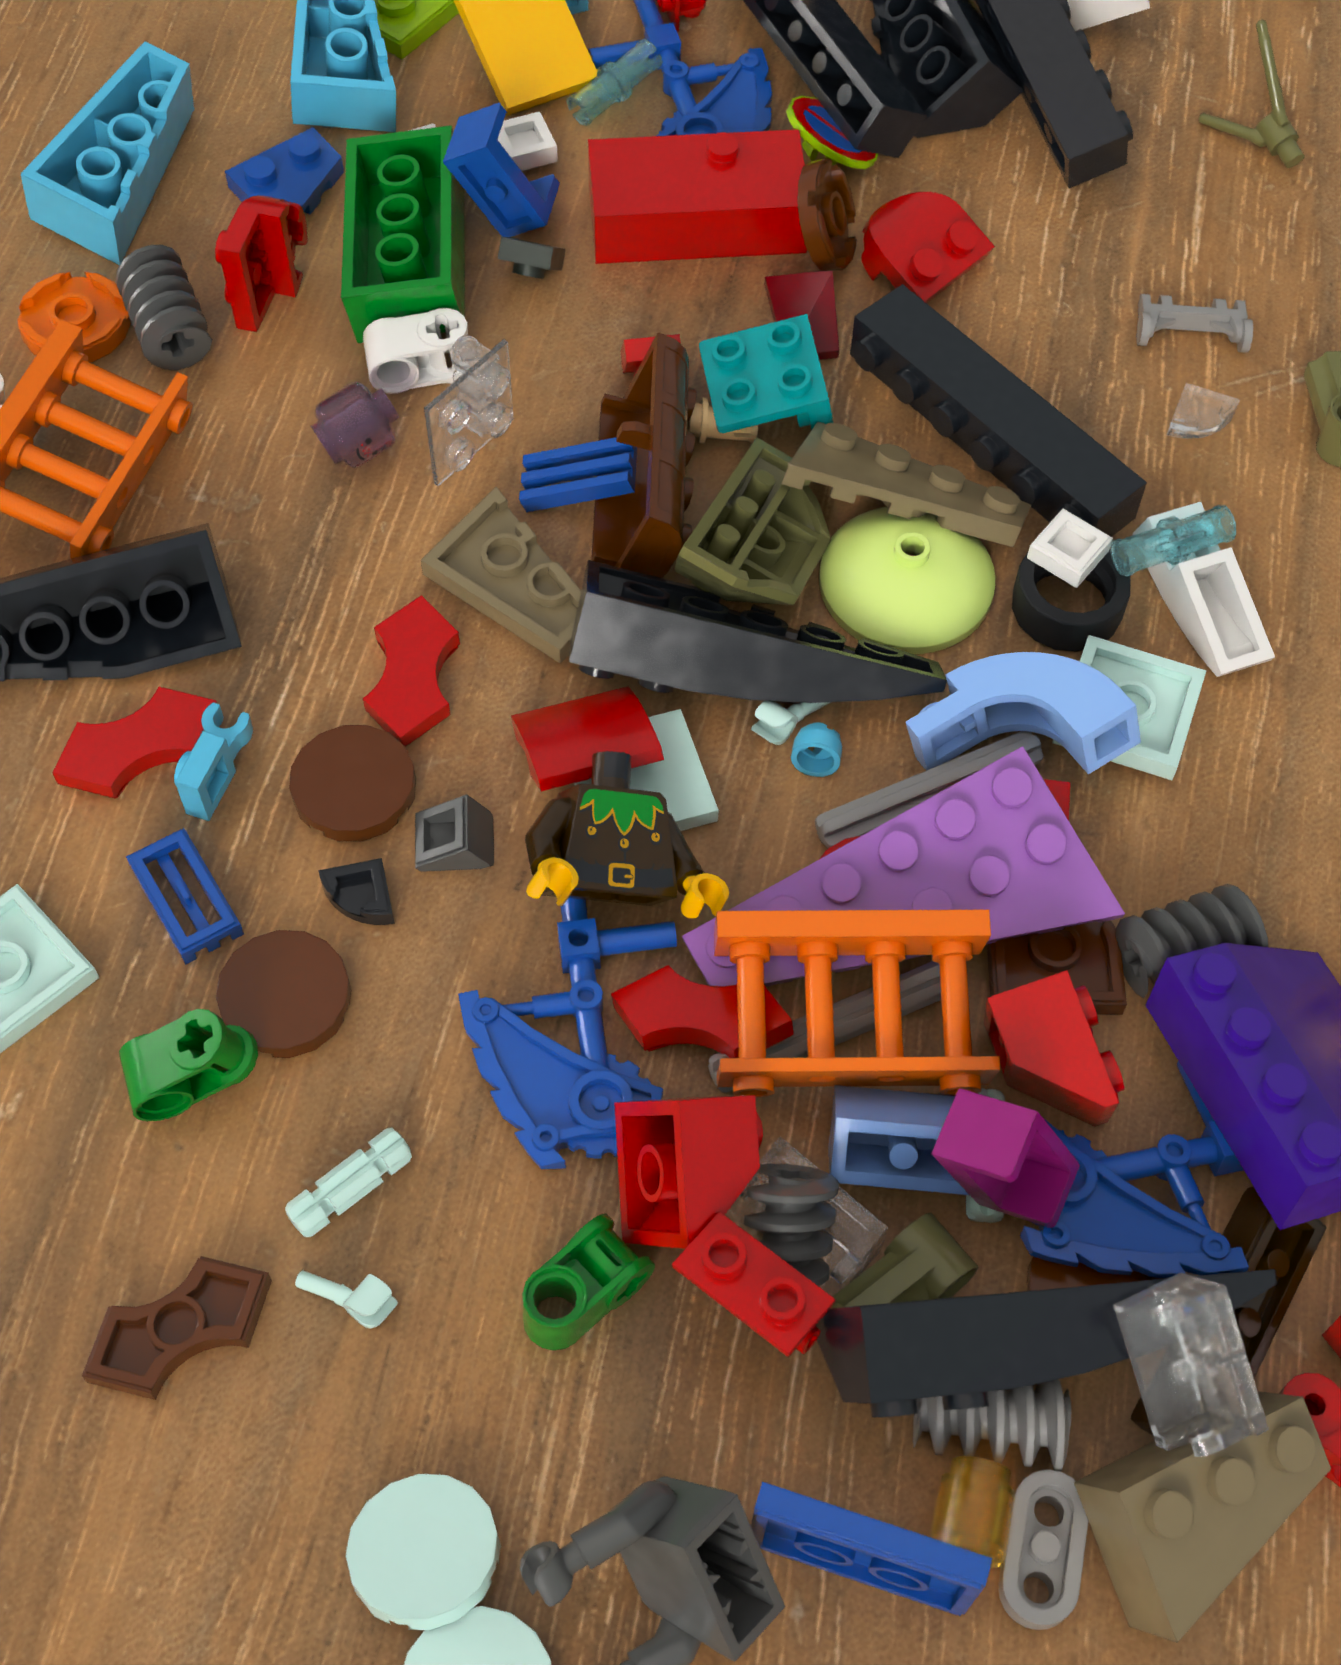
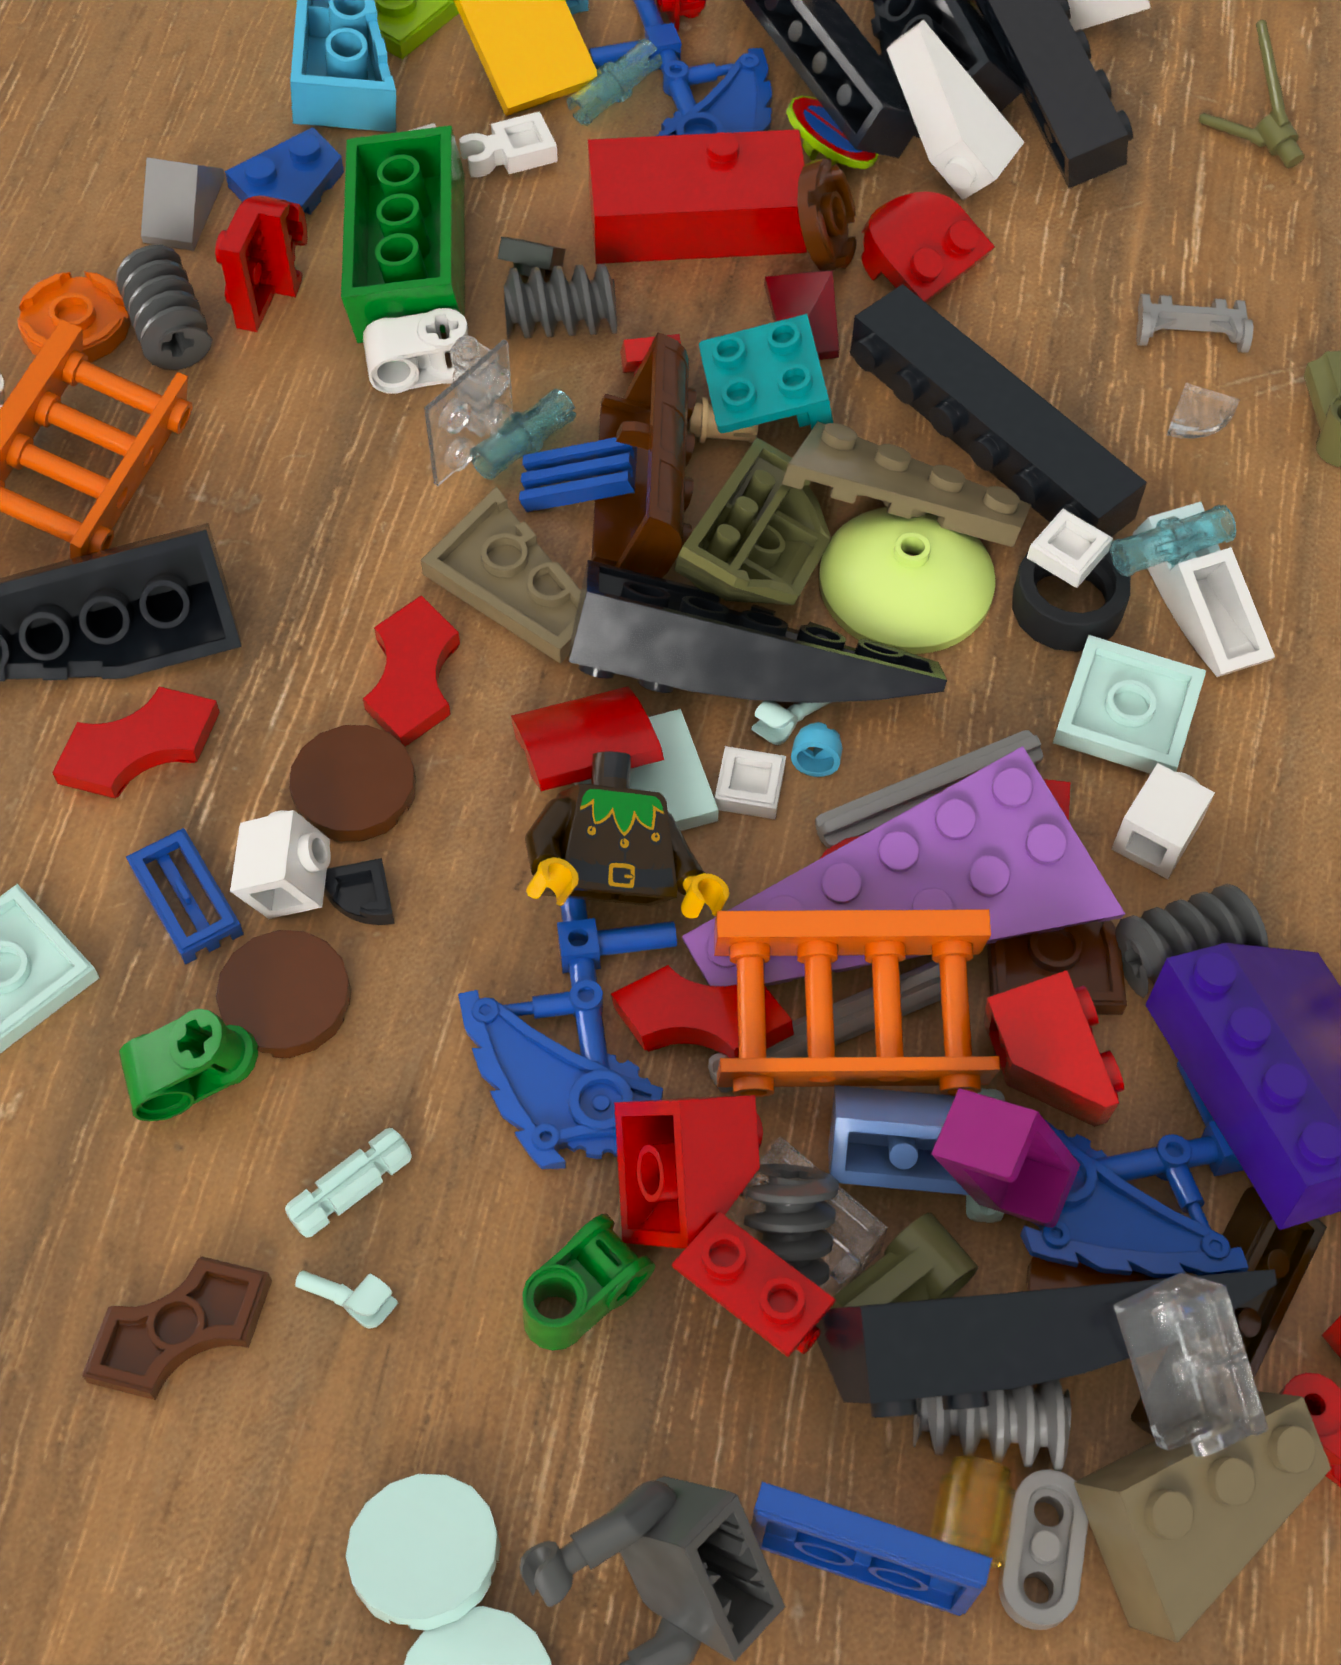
(112, 154): medium azure wedge -> none
(177, 202): none -> light grey slope
(209, 767): medium azure plate -> none
(280, 864): none -> white brick
(355, 424): head -> none
(454, 836): dark grey slope -> none
(494, 178): blue panel -> none
(522, 434): none -> clear light blue pin
(560, 301): none -> dark grey piece
(750, 782): none -> white tile
(953, 116): none -> white slope
(1031, 695): light blue arch -> none
(1162, 820): none -> white brick

